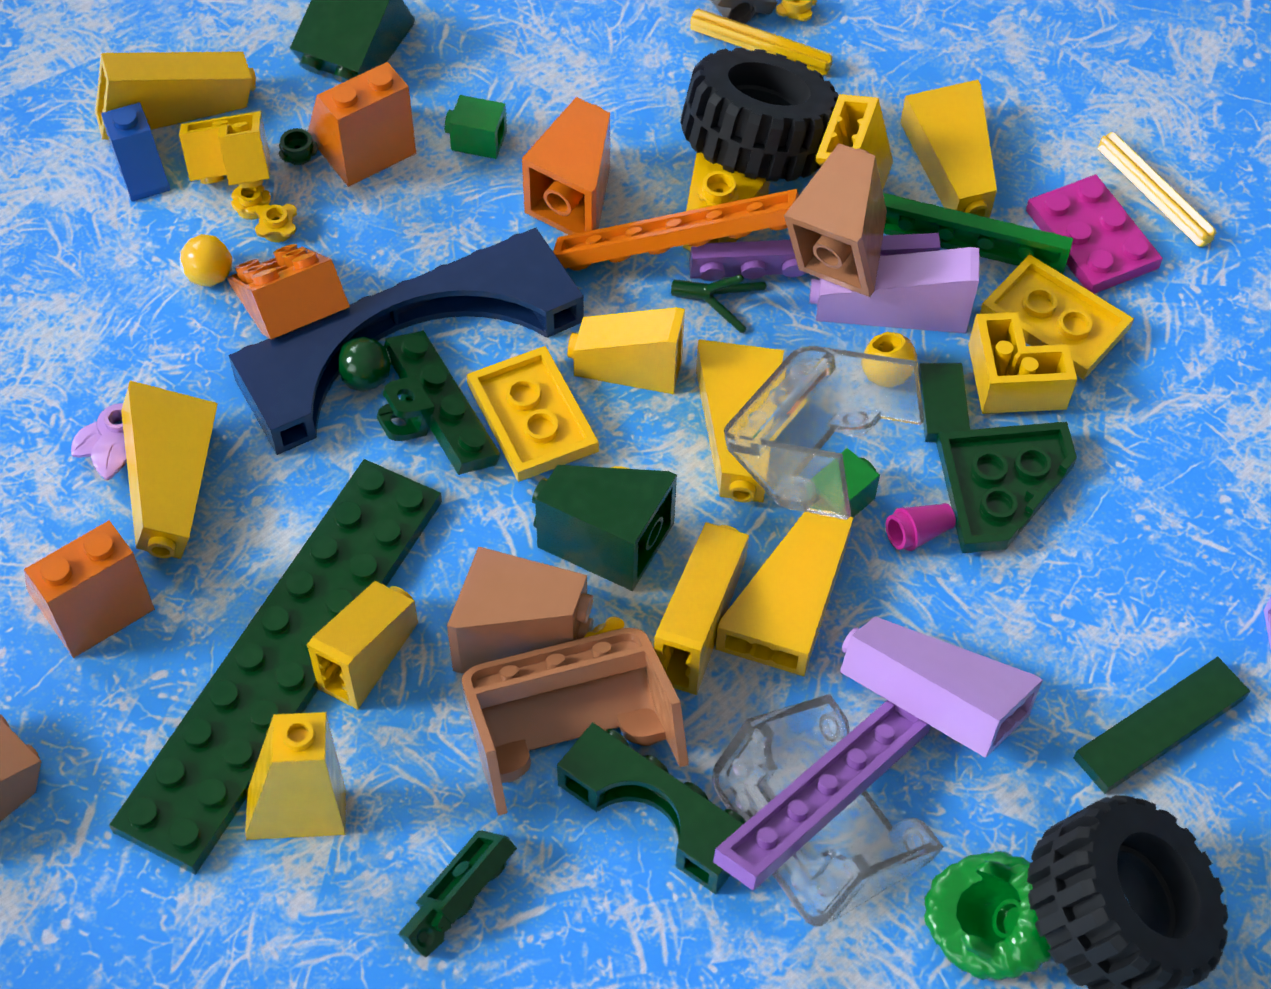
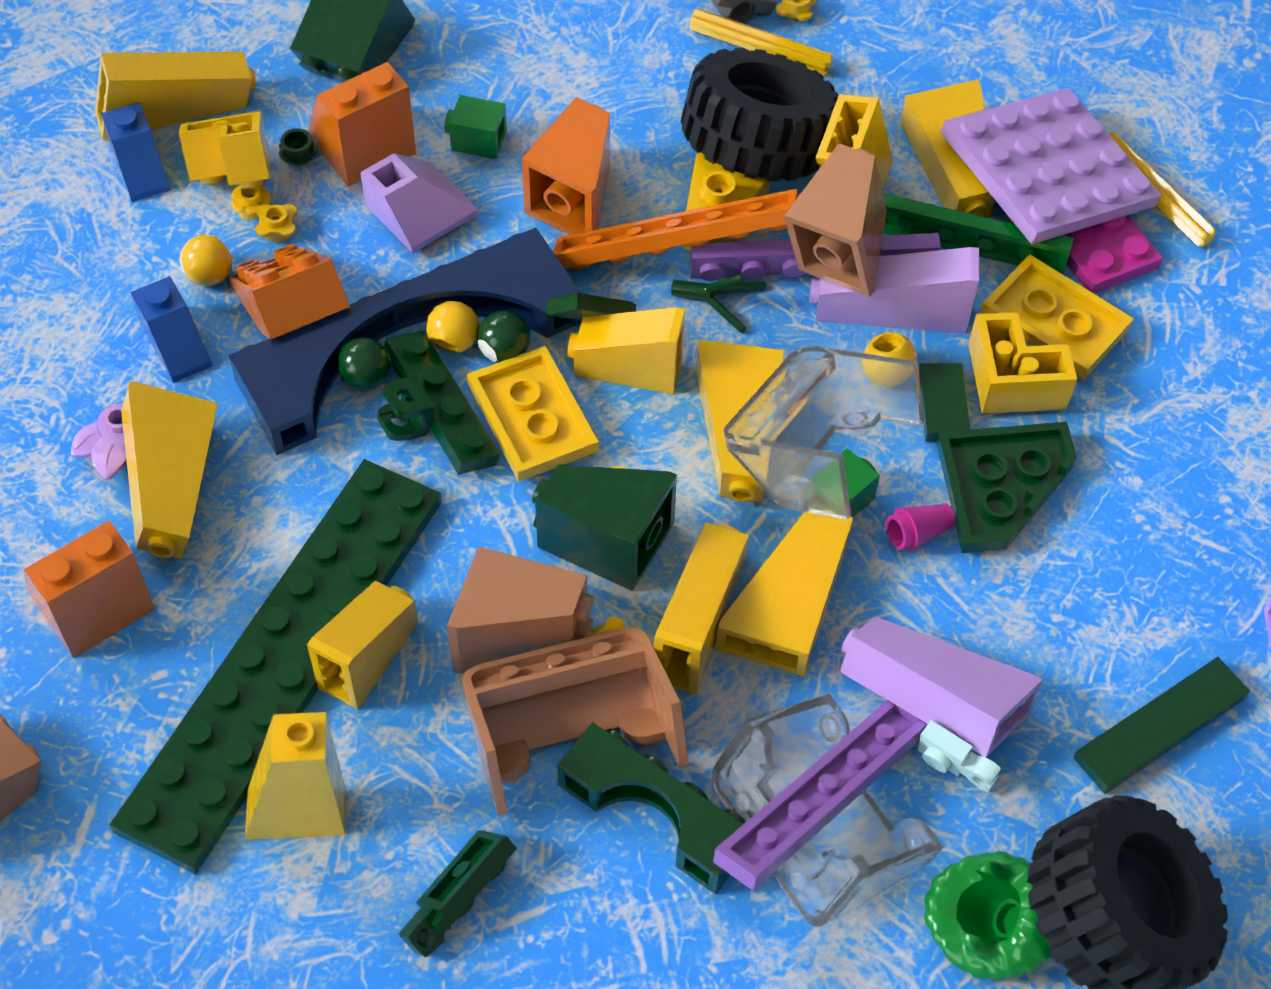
(170, 329): none -> blue slope
(414, 200): none -> lavender slope
(453, 326): none -> yellow piece
(503, 336): none -> dark green piece
(583, 305): none -> dark green tile
(950, 753): none -> light aqua plate
(1050, 165): none -> lavender plate

